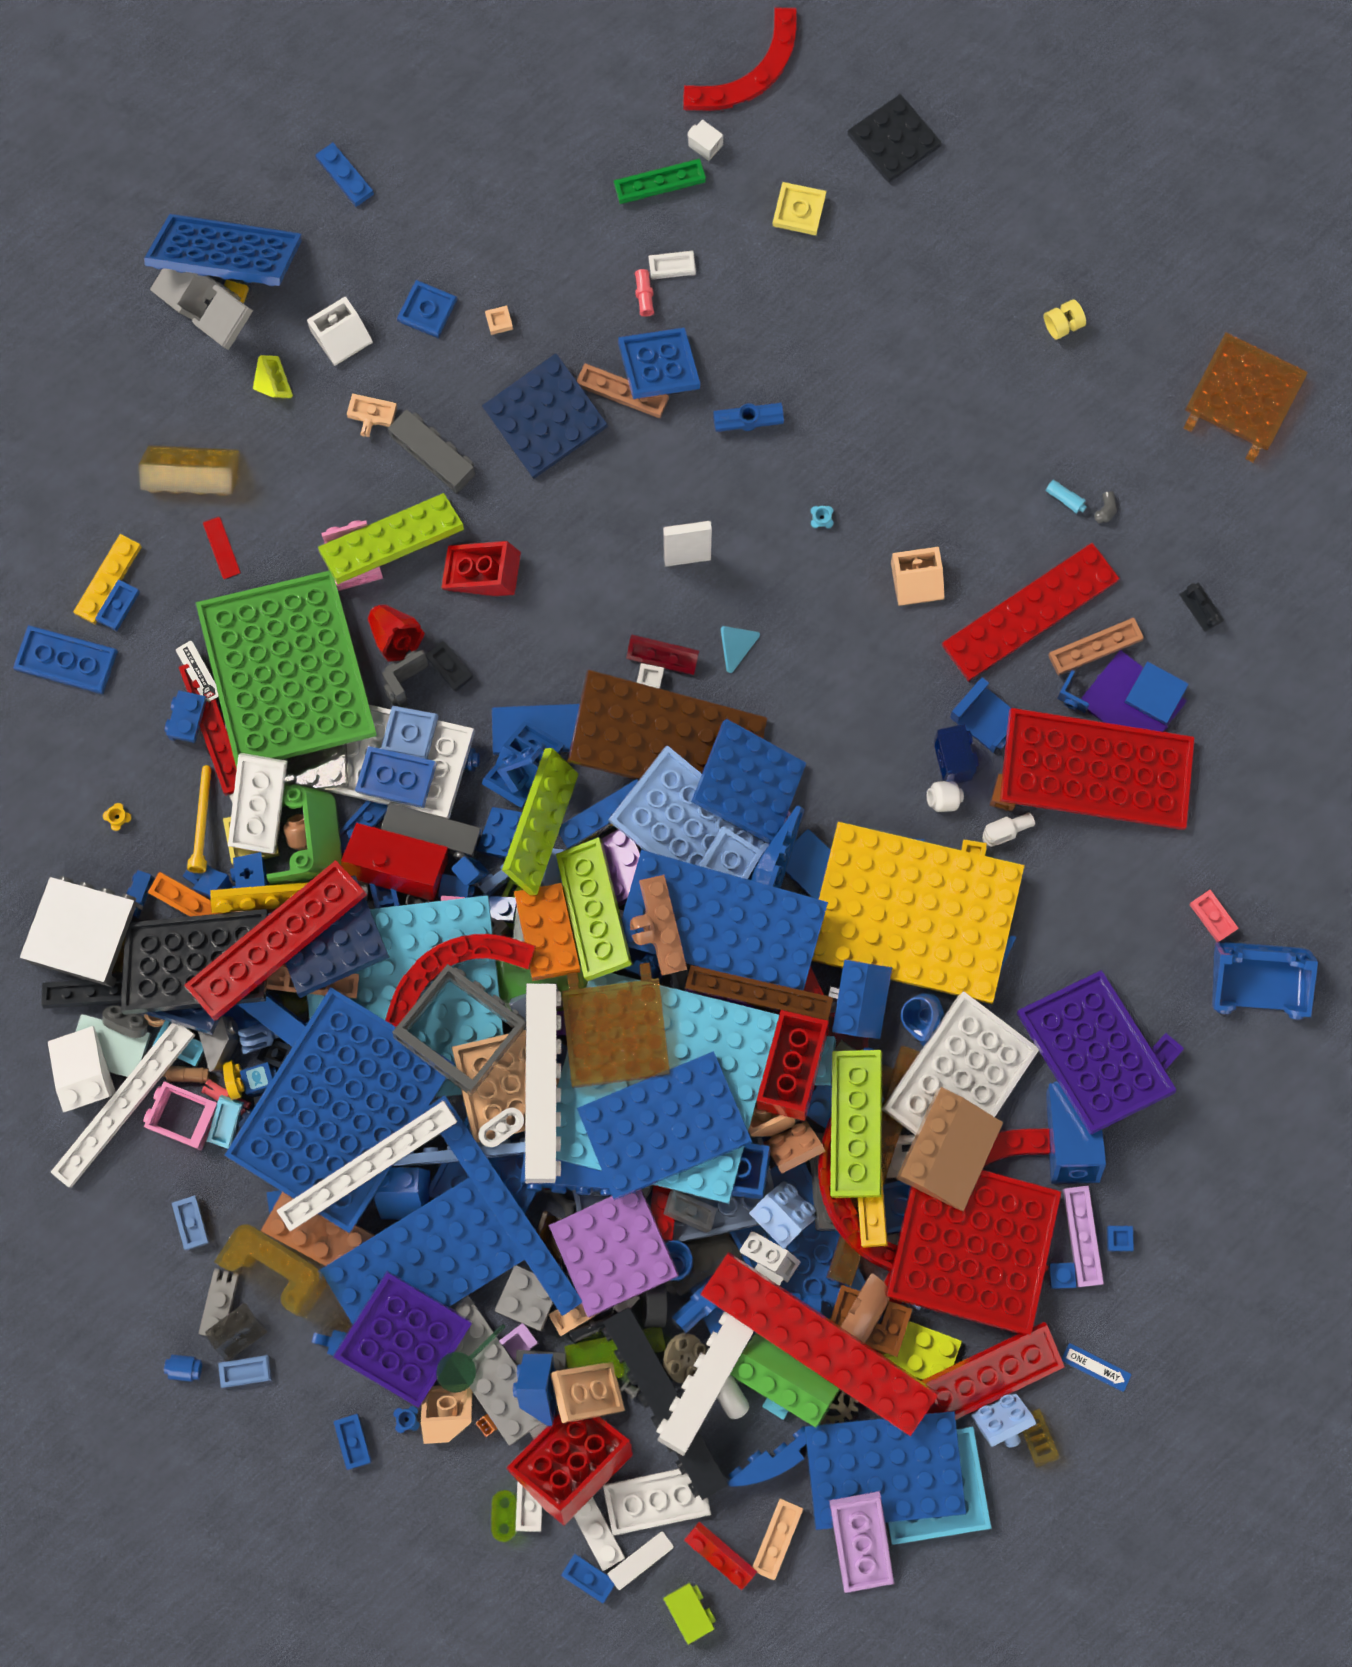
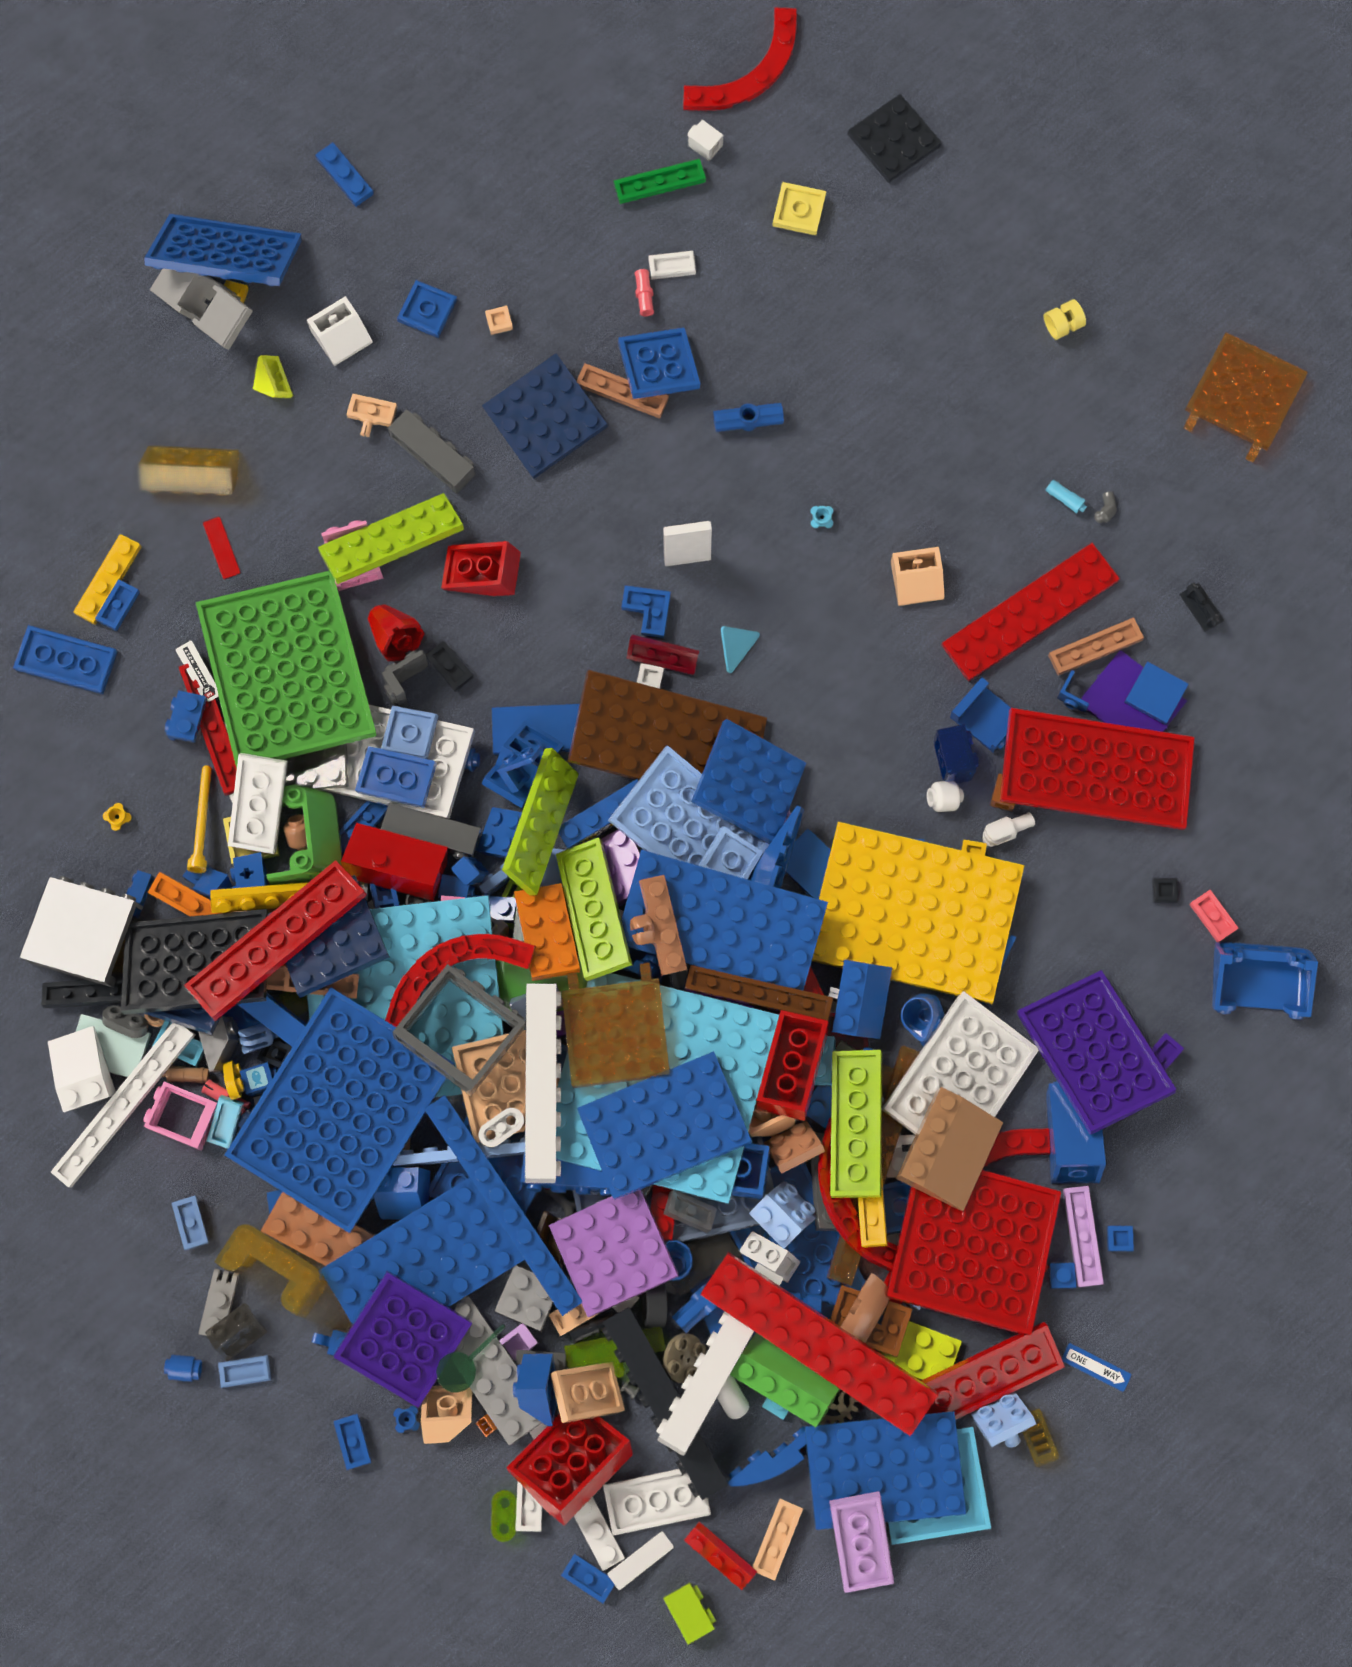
(367, 1166): white plate -> none
(653, 605): none -> blue plate
(1164, 890): none -> black tile

